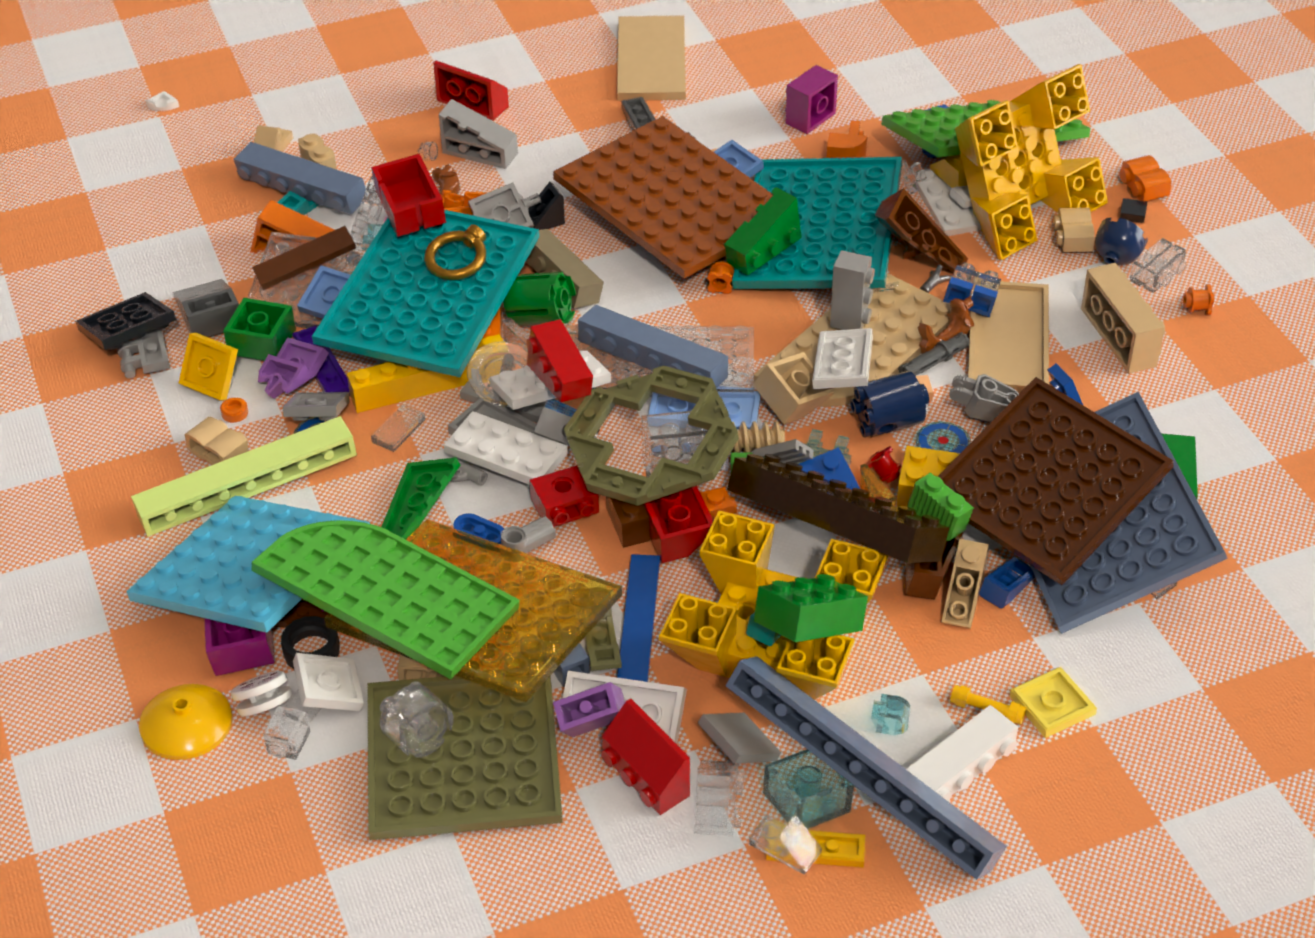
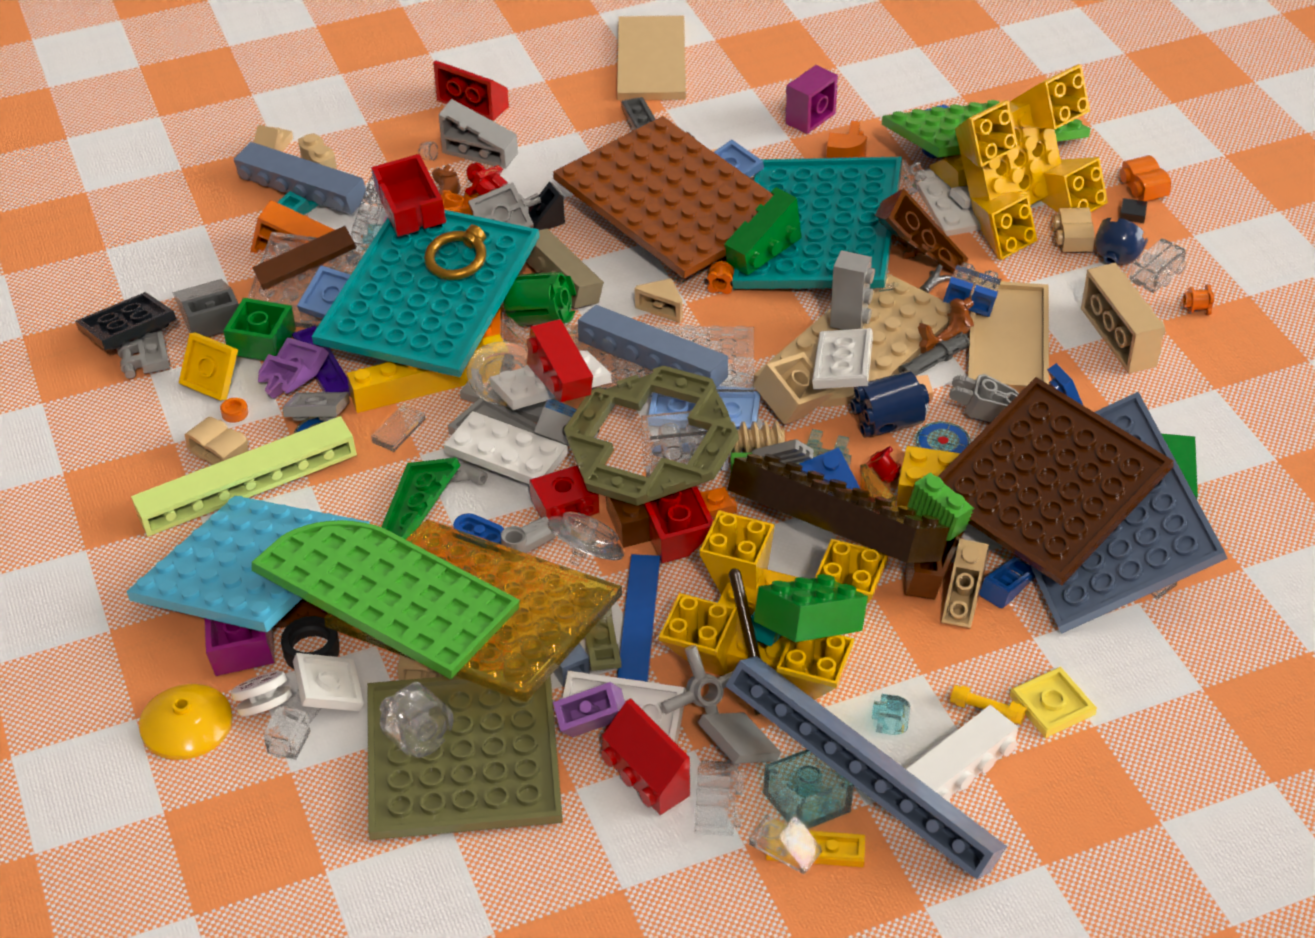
(162, 102): white tile -> none
(484, 179): none -> red hips
(586, 537): none -> clear piece
(660, 299): none -> tan slope
(695, 684): none -> light grey bar
(744, 615): none -> dark brown piece

